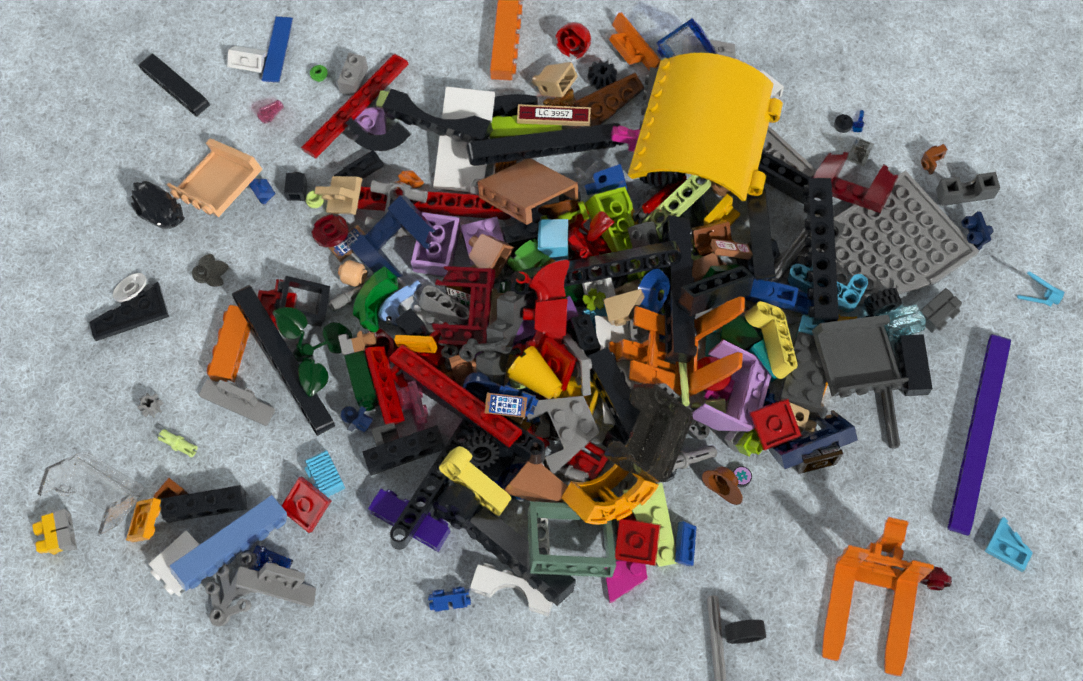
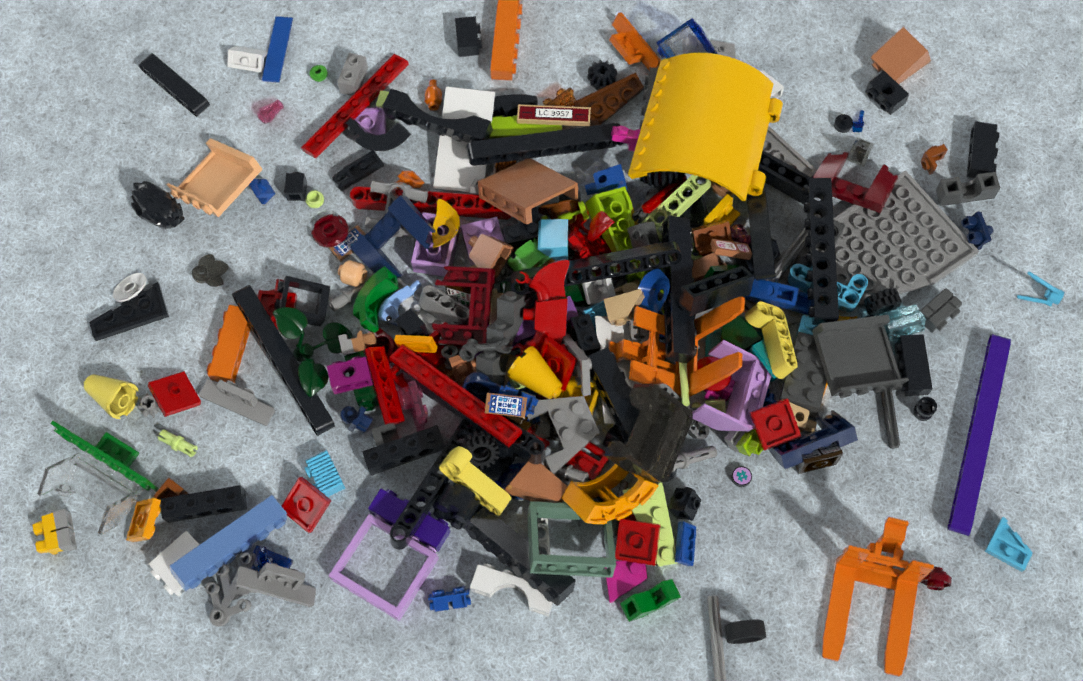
(111, 452): none -> green bracket
(113, 395): none -> light yellow cone
(174, 393): none -> red plate
(341, 194): tan bracket -> none
(342, 383): none -> magenta brick
(395, 612): none -> lavender window
(433, 96): none -> orange plant
(445, 216): none -> yellow piece
(467, 36): none -> black brick
(555, 79): tan torso -> none
(571, 36): red cylinder -> none
(594, 299): lime plant -> none
(649, 601): none -> green brick
(684, 503): none -> black brick
(724, 483): dark orange piece -> none
(740, 234): none -> clear pink cone
(885, 84): none -> black brick
(901, 56): none -> nougat slope
(928, 405): none -> black wheel
(982, 149): none -> black brick

